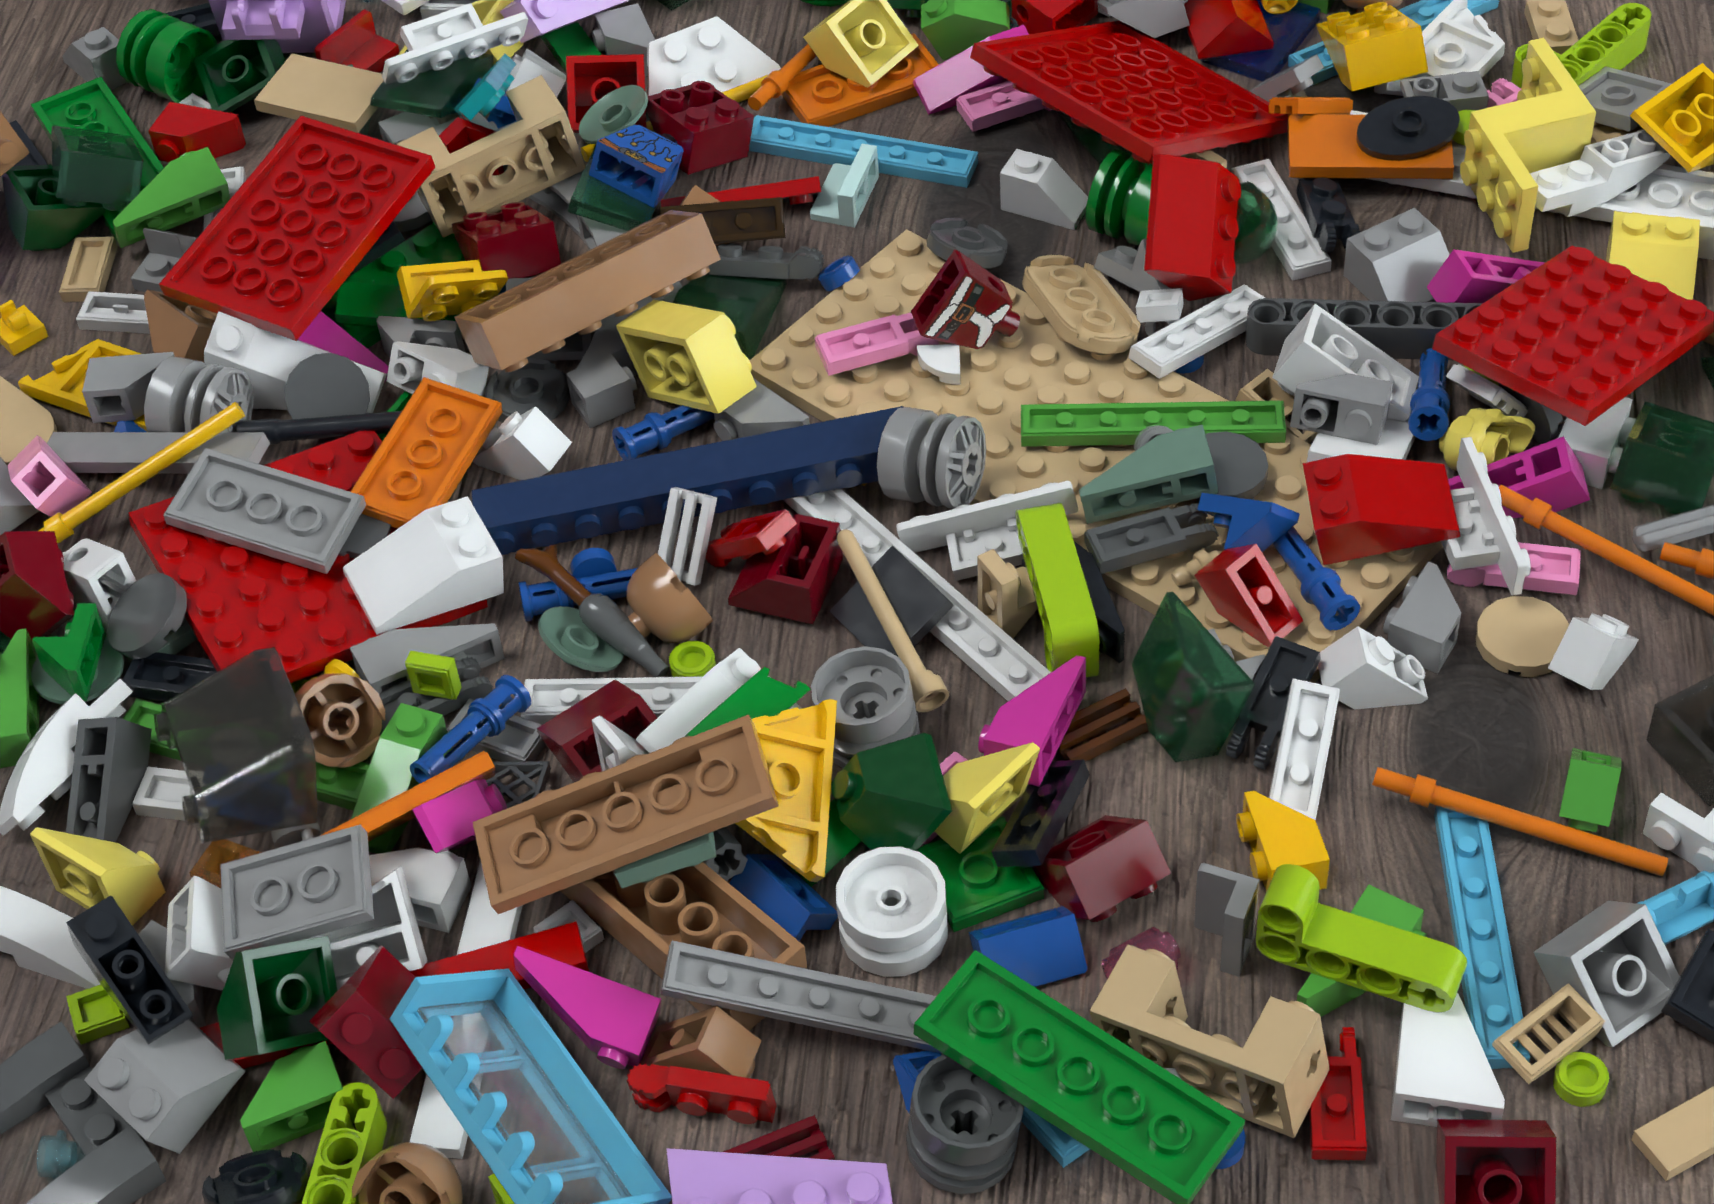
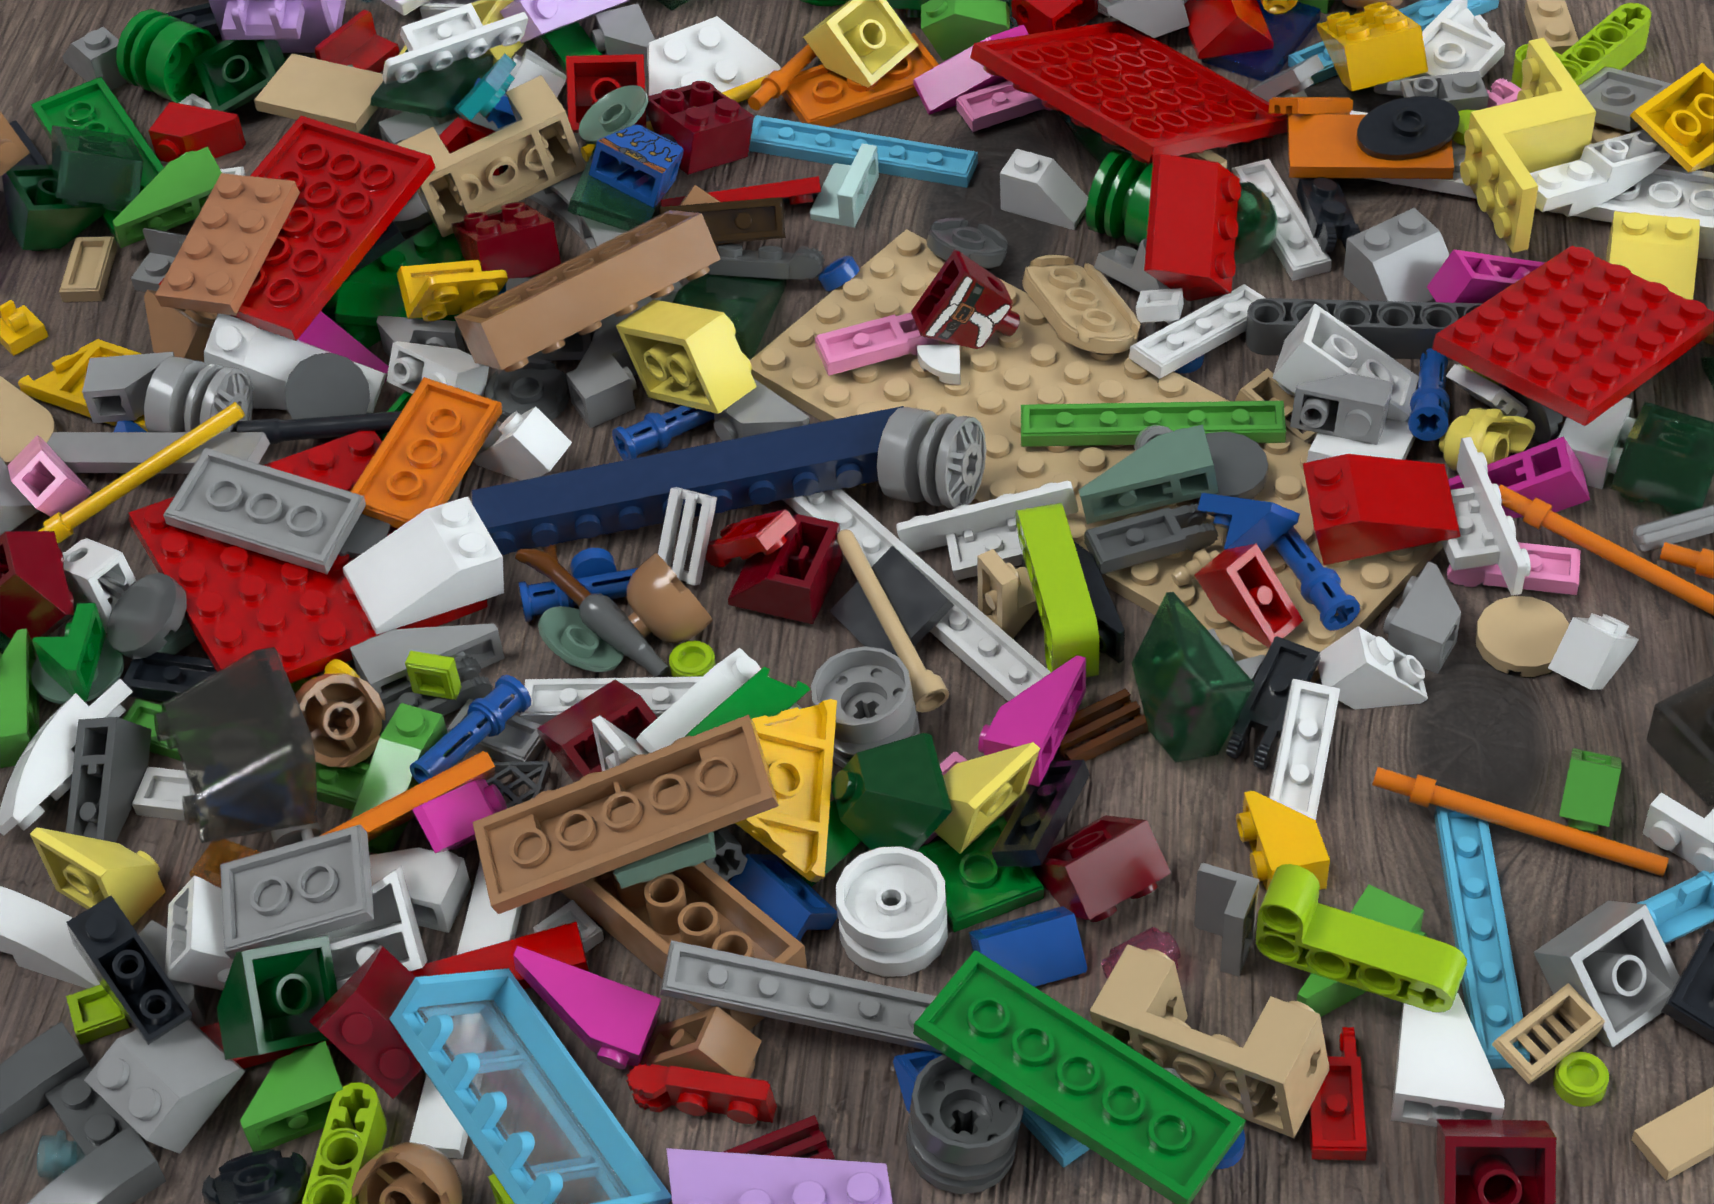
(113, 313): white tile -> none
(227, 244): none -> nougat plate

